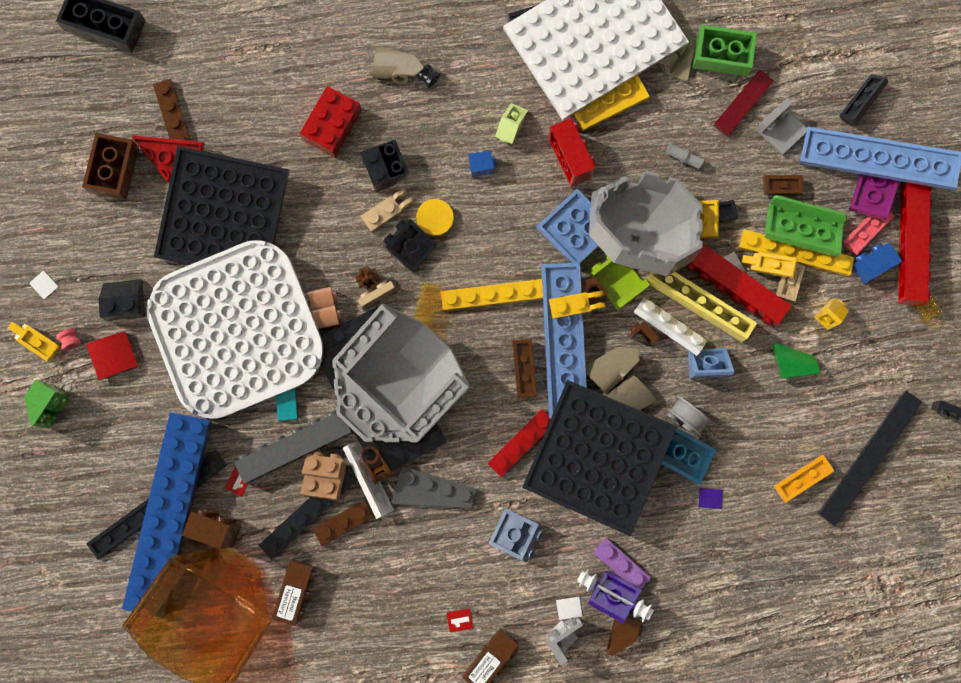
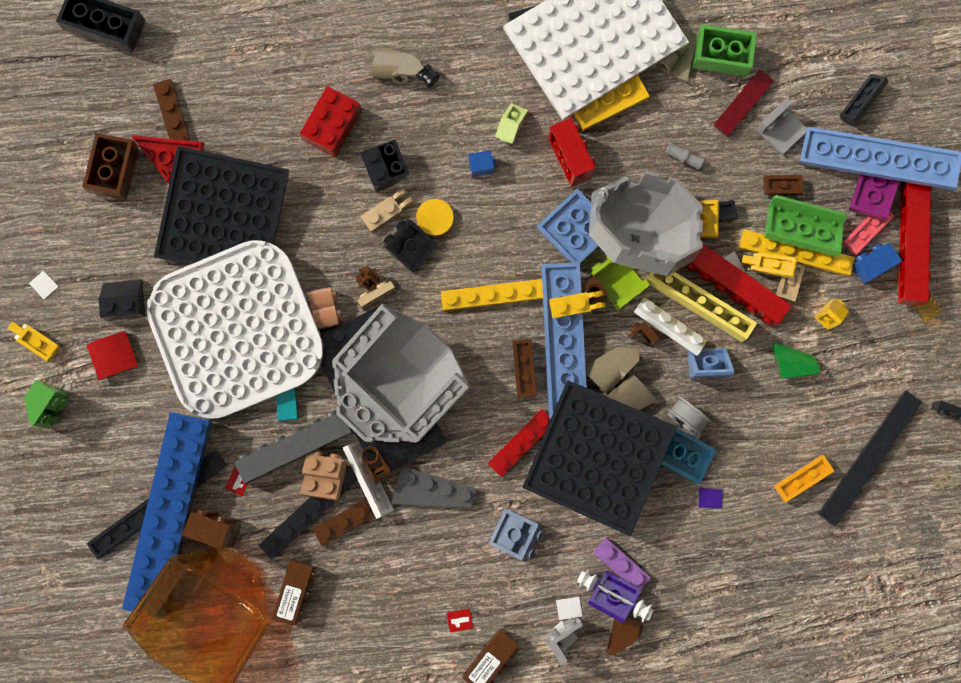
(68, 339): coral wheel -> none
(427, 303): clear yellow plate -> none

